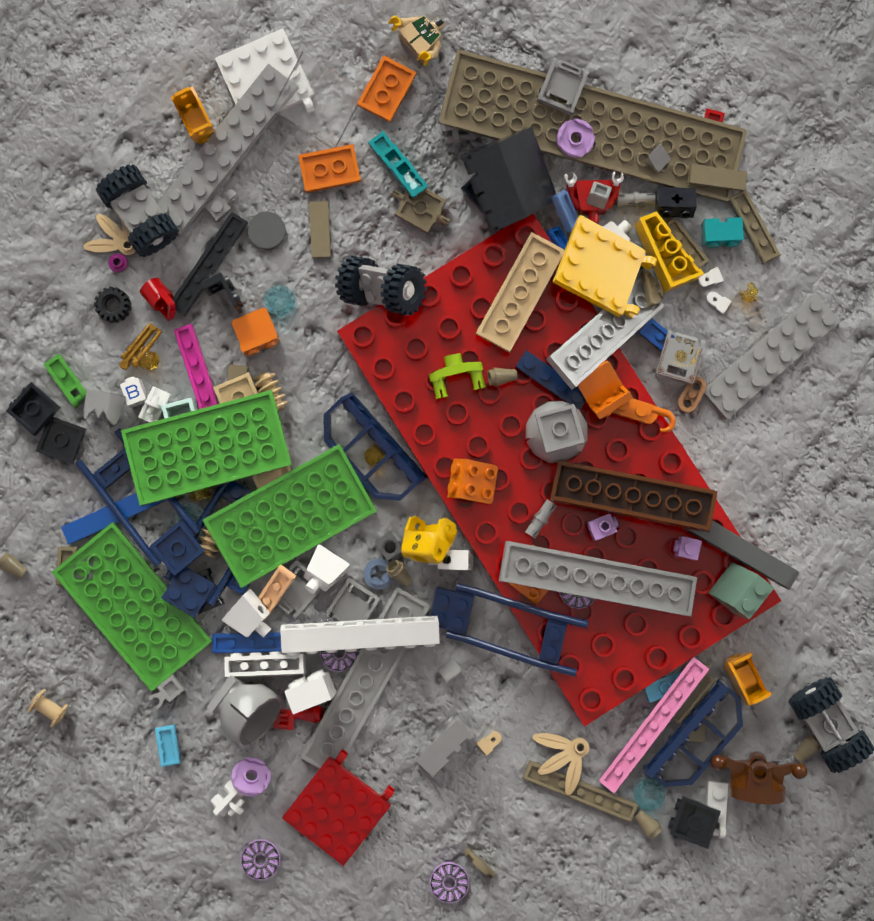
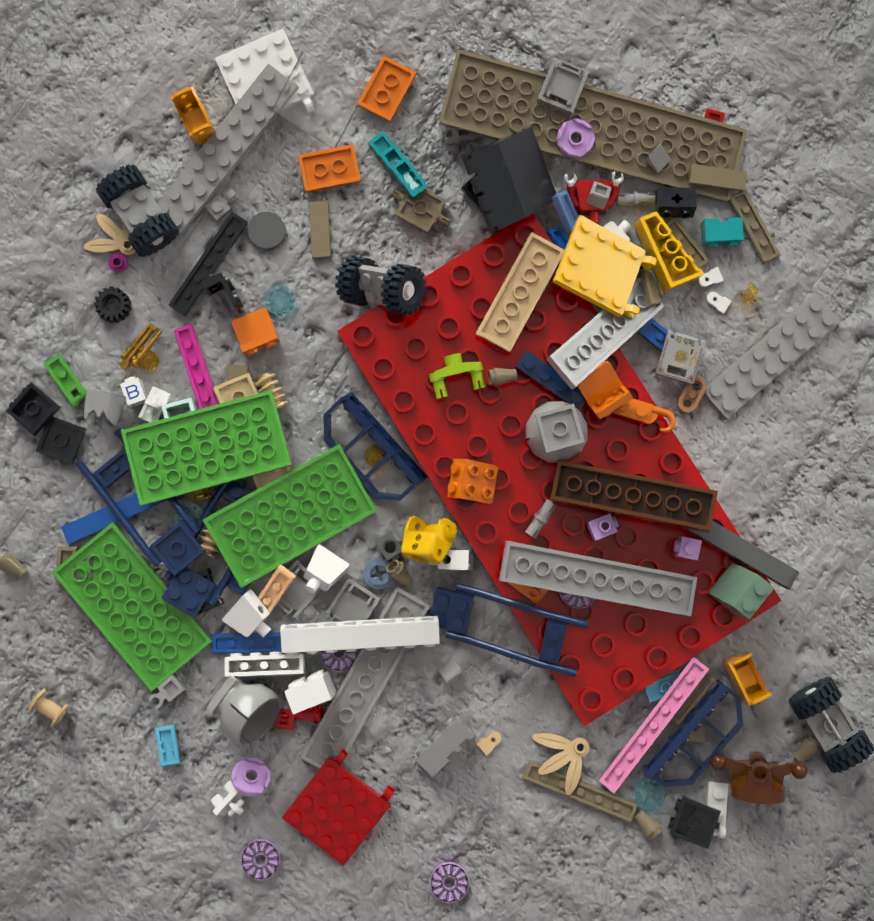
(159, 297): red piece -> none
(419, 36): torso -> none
(479, 863): dark tan tile -> none

